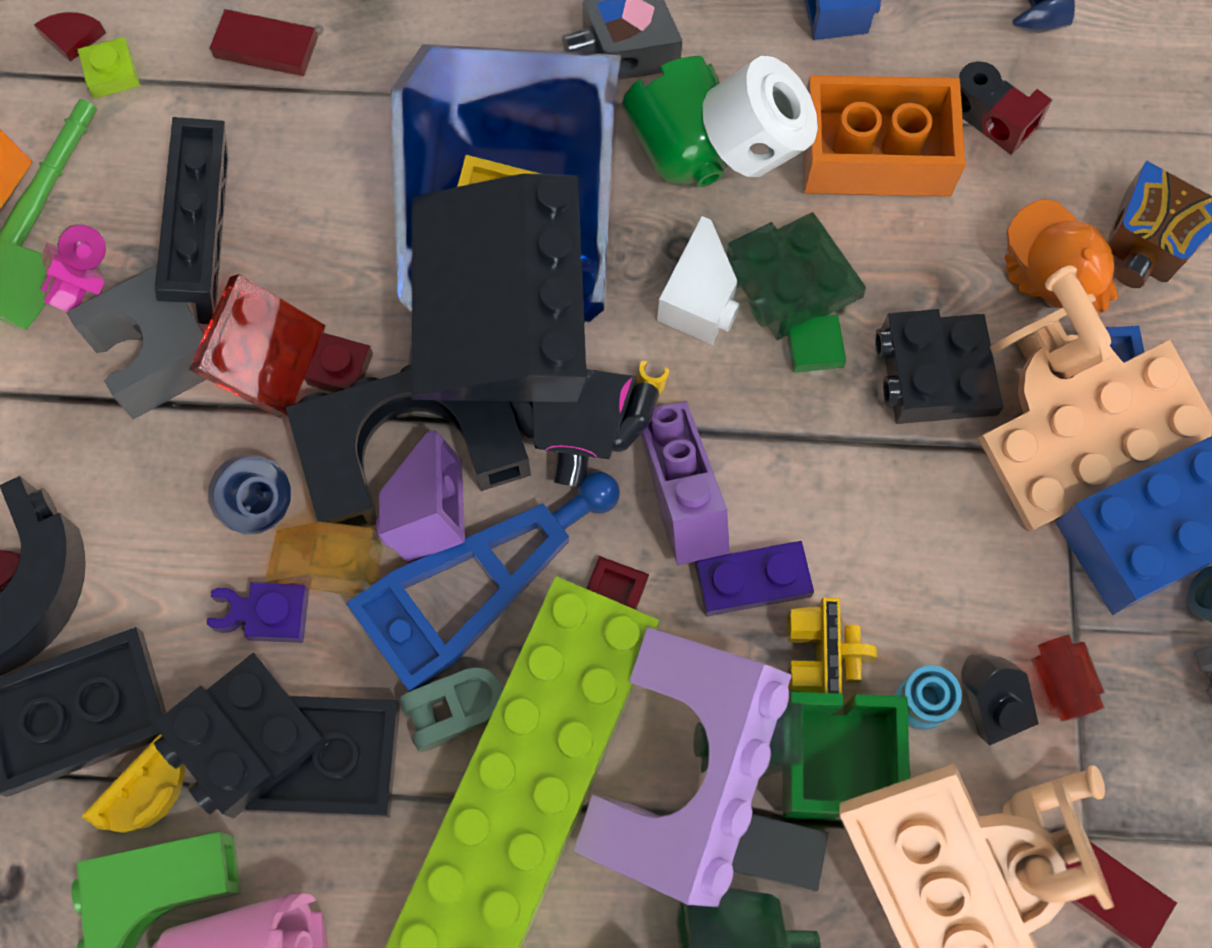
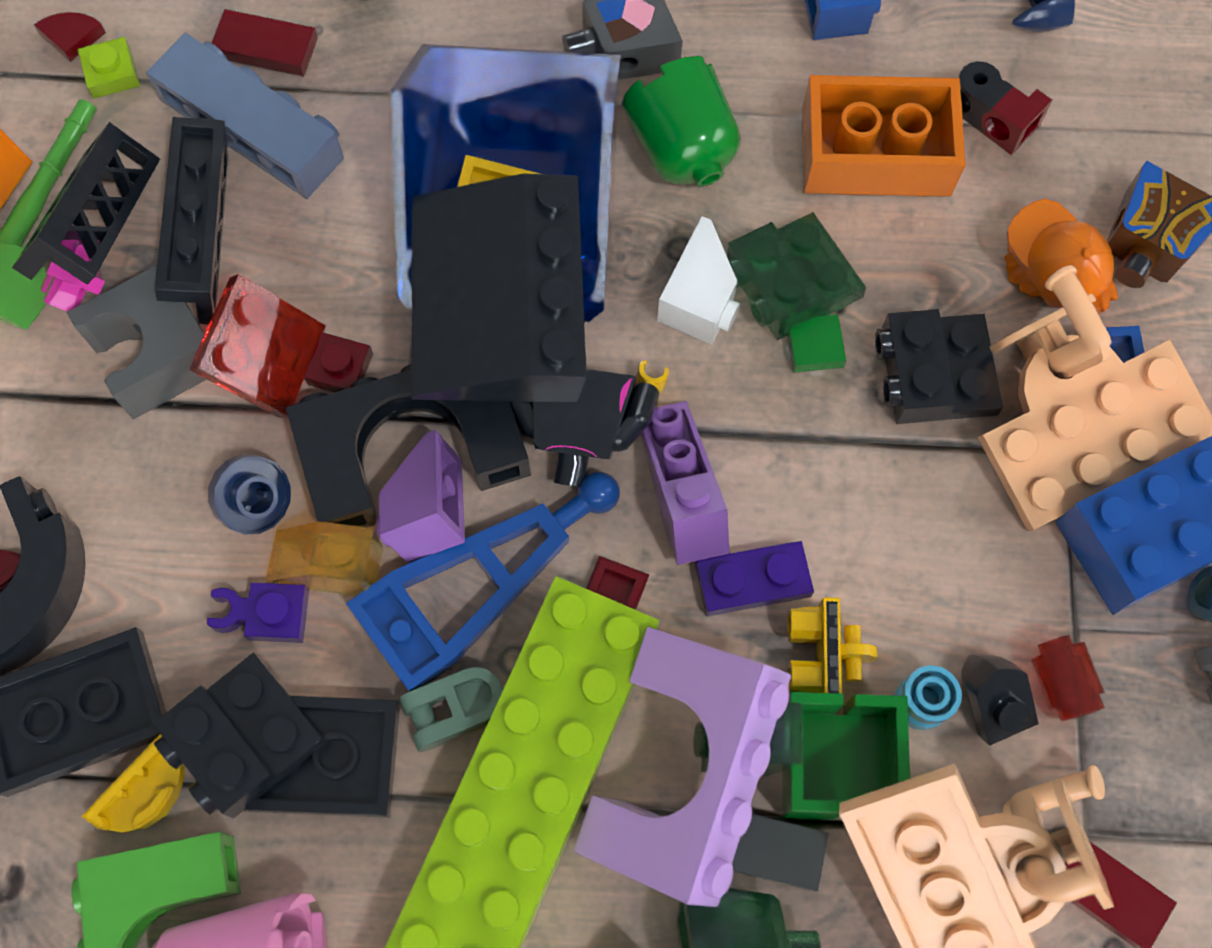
(75, 196): none -> black fence
(258, 121): none -> sand blue brick
(764, 106): white piece -> none

